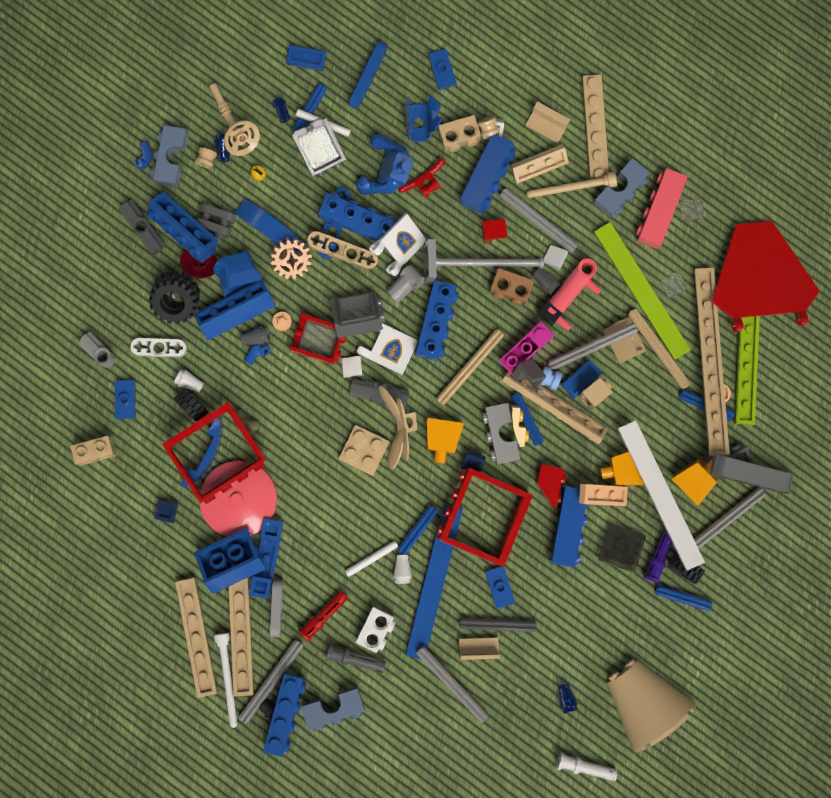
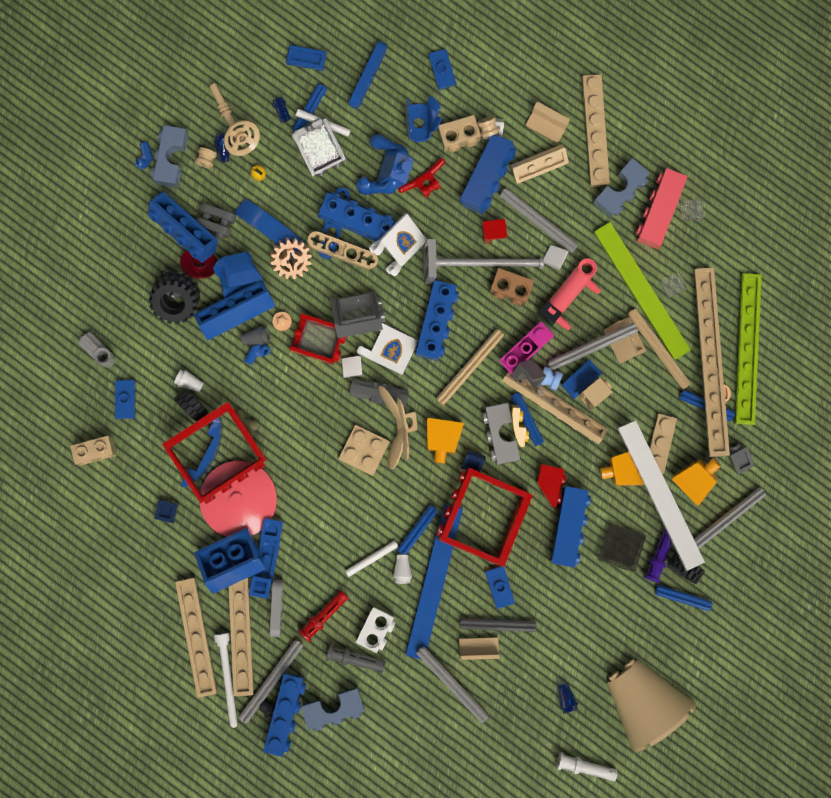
(135, 219): dark grey piece -> none
(144, 352): white beam -> none
(409, 280): light grey piece -> none
(547, 282): dark grey cone -> none
(603, 495): light nougat plate -> none
(607, 180): tan piece -> none
(662, 439): none -> tan plate
(751, 474): dark grey beam -> none
(762, 277): red flag -> none

